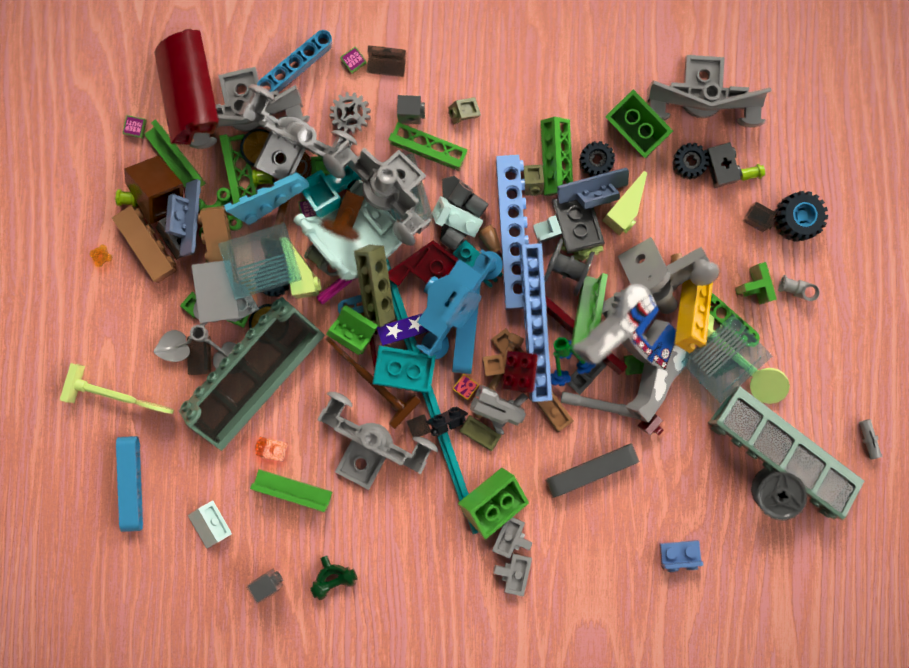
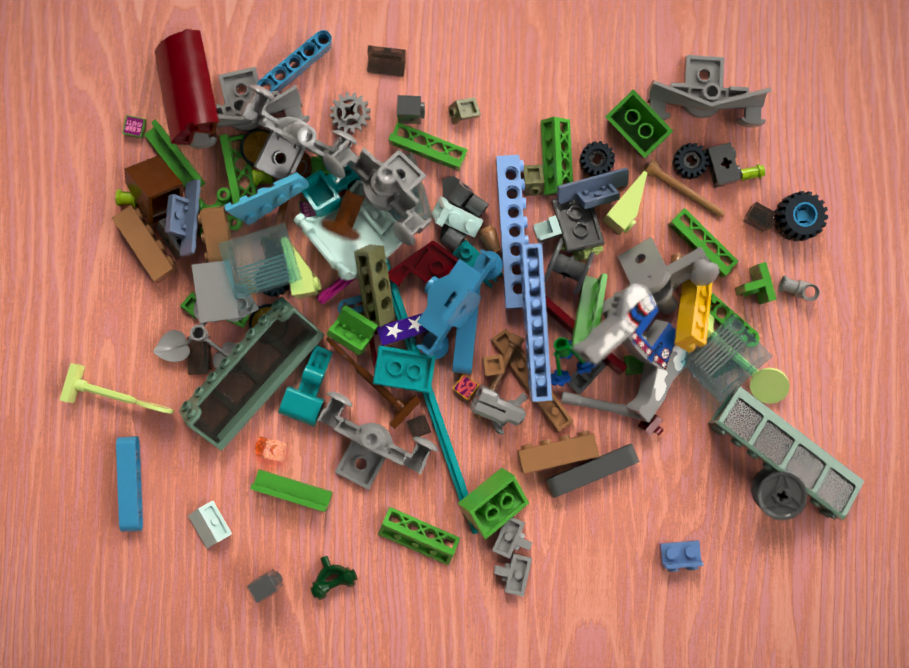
(102, 249): clear yellow plate -> none
(303, 402): none -> teal plate
(315, 256): light grey connector -> none
(353, 60): tile -> none
(417, 539): none -> bright green fence
(453, 417): black hinge -> none
(480, 433): olive tile -> none
(520, 371): dark red bracket -> none
(558, 453): none -> medium nougat brick
(653, 169): none -> medium nougat piece
(694, 242): none -> bright green fence
(870, 439): light grey pin -> none

